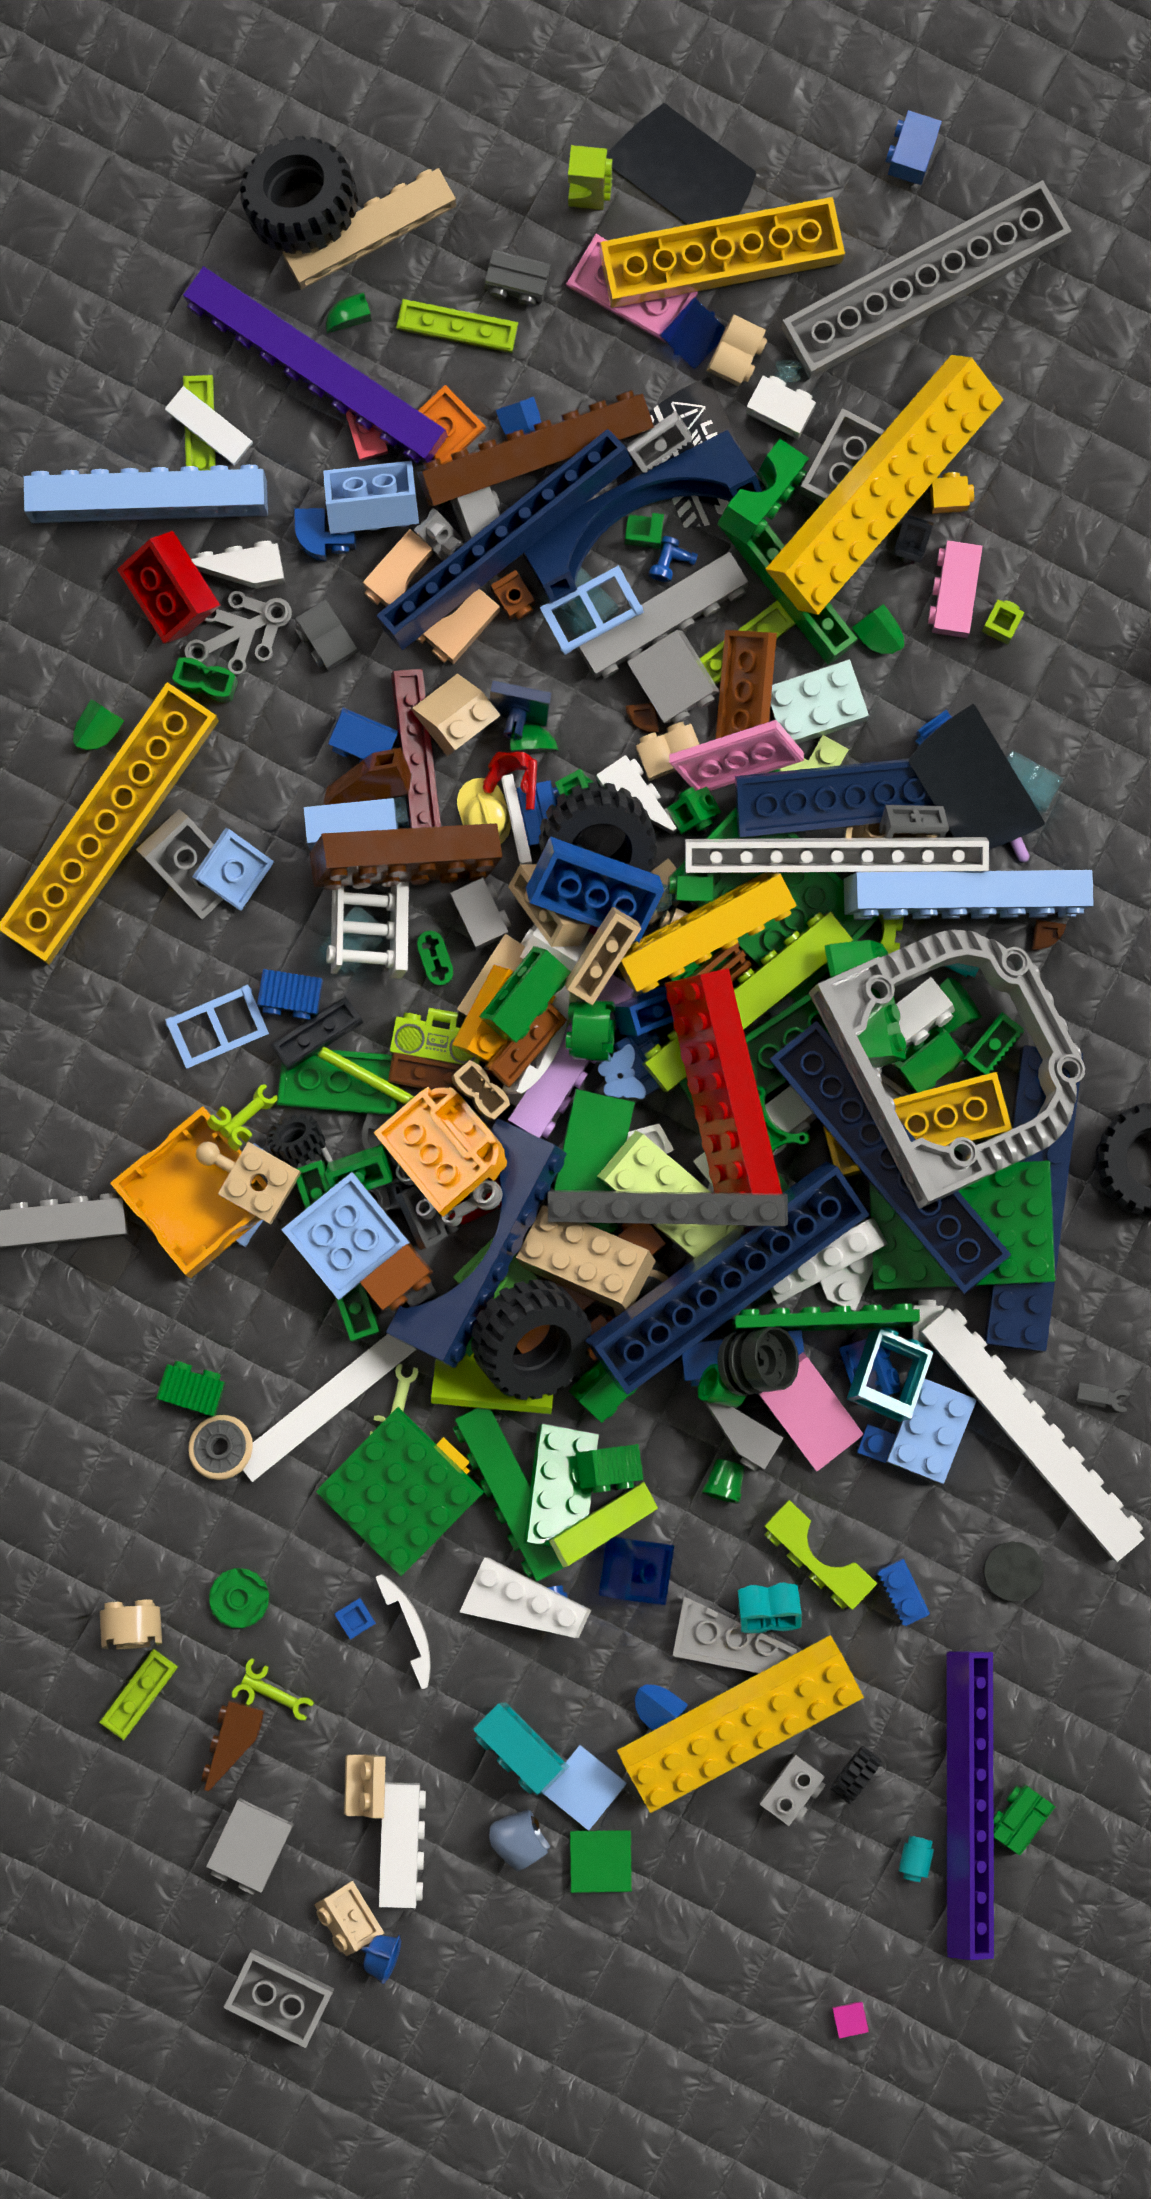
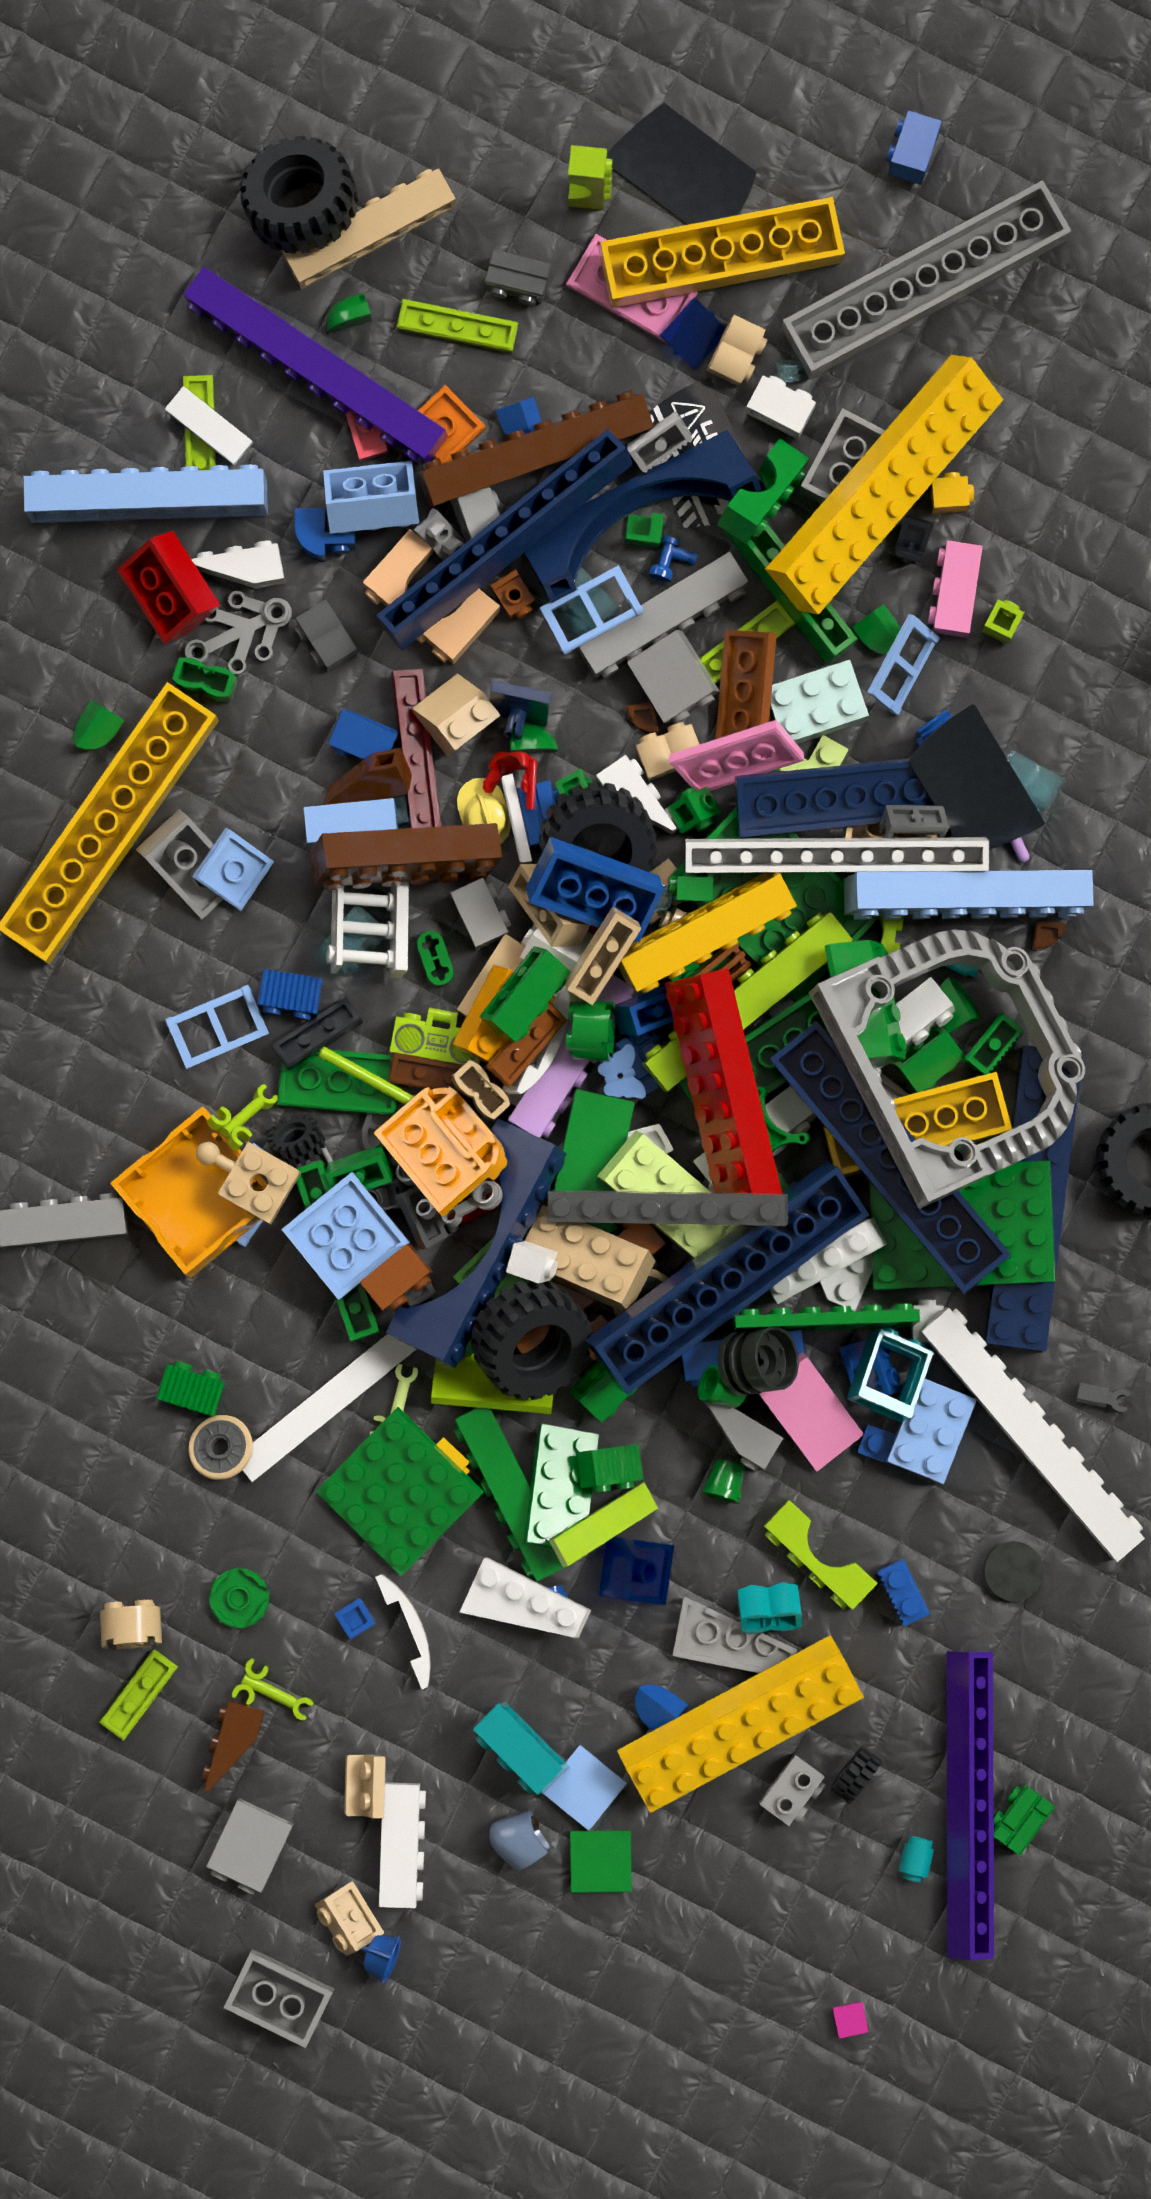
(532, 1262): none -> white brick
(893, 657): none -> light blue window

